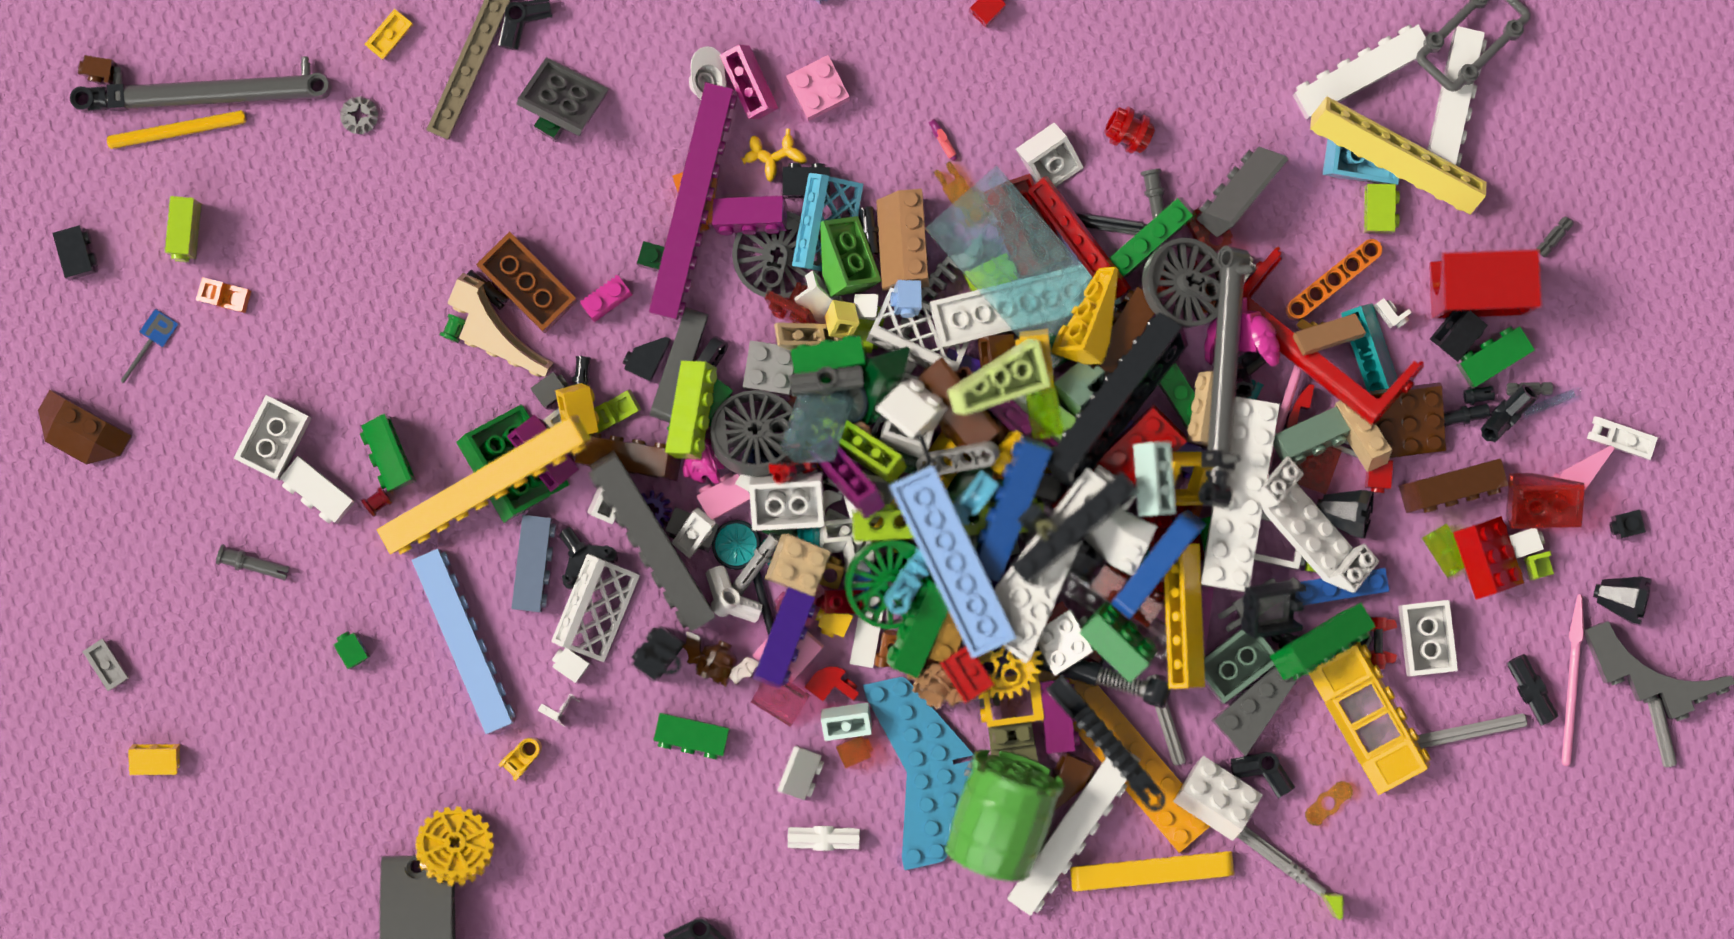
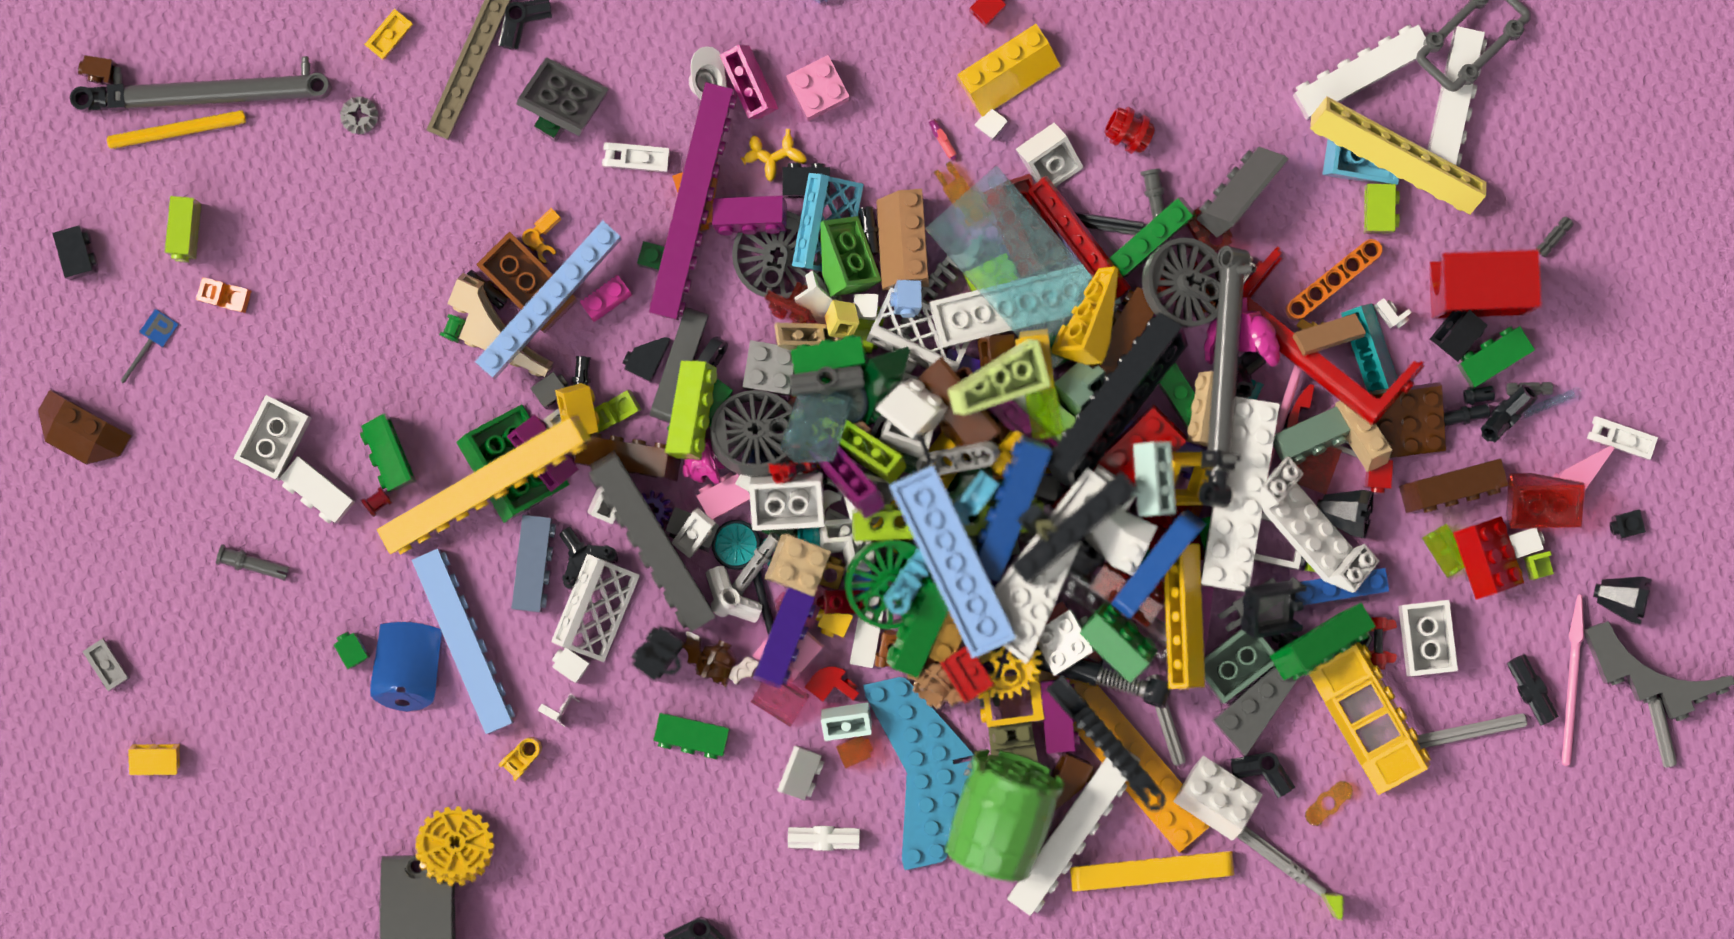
(408, 659): none -> blue piece
(544, 224): none -> light orange bar
(548, 300): none -> light blue brick
(636, 157): none -> white plate
(991, 124): none -> white slope
(1008, 70): none -> yellow slope

